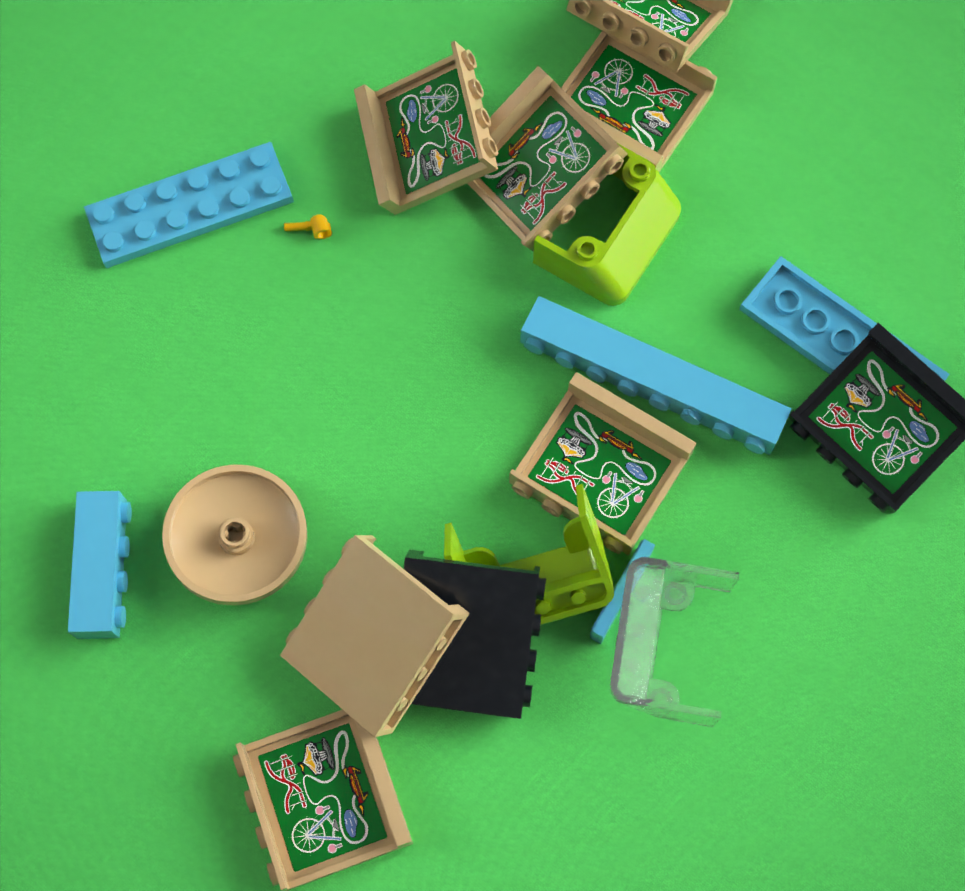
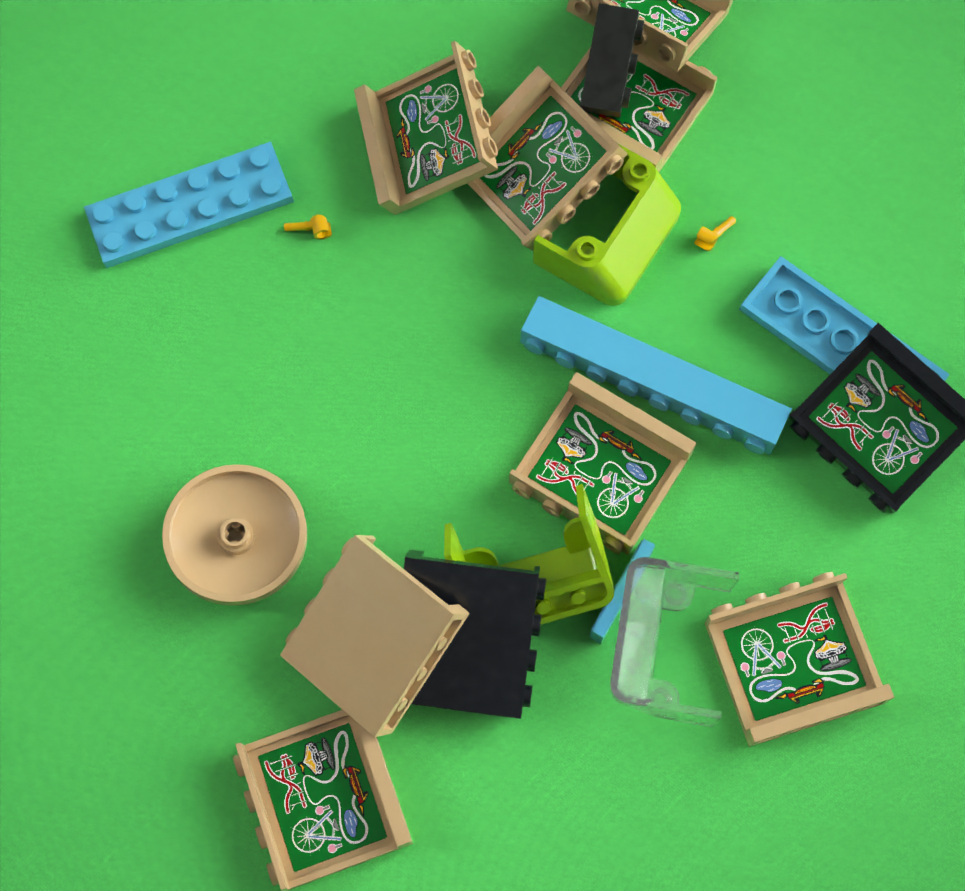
(99, 565): medium azure brick -> none
(611, 60): none -> pearl dark grey wedge
(707, 239): none -> yellow hand
(795, 659): none -> panel

